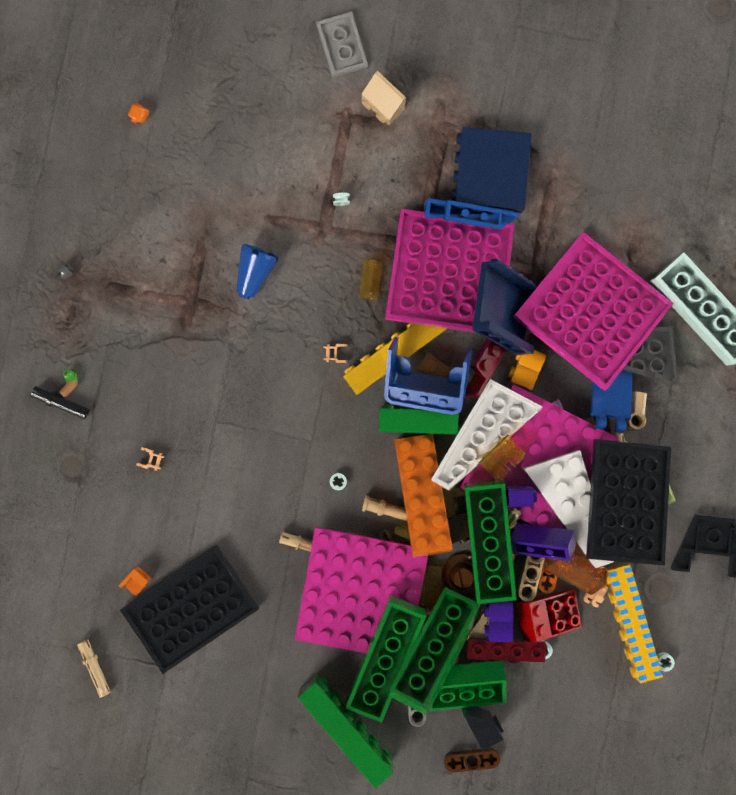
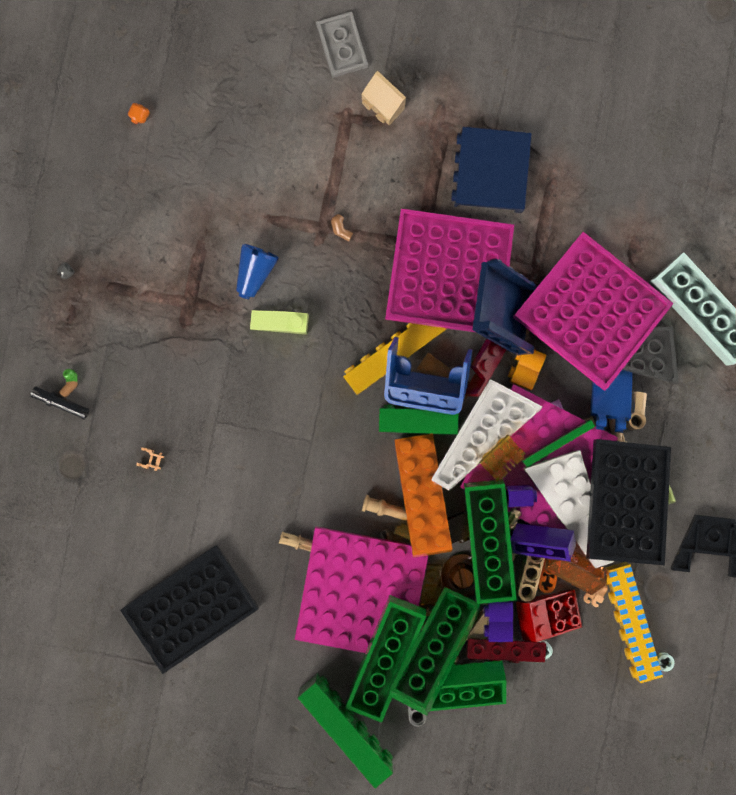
(93, 667): tan pin -> none
(136, 581): orange panel -> none
(279, 321): none -> yellowish green slope
(328, 347): light nougat piece -> none
(338, 228): none -> medium nougat arm
(339, 475): light aqua bush -> none
(341, 199): light aqua bush -> none
(370, 279): clear yellow hinge -> none
(450, 504): clear yellow slope -> none
(468, 213): blue wedge -> none
(477, 766): reddish brown beam -> none
(484, 726): black slope -> none
(557, 443): none -> green tile

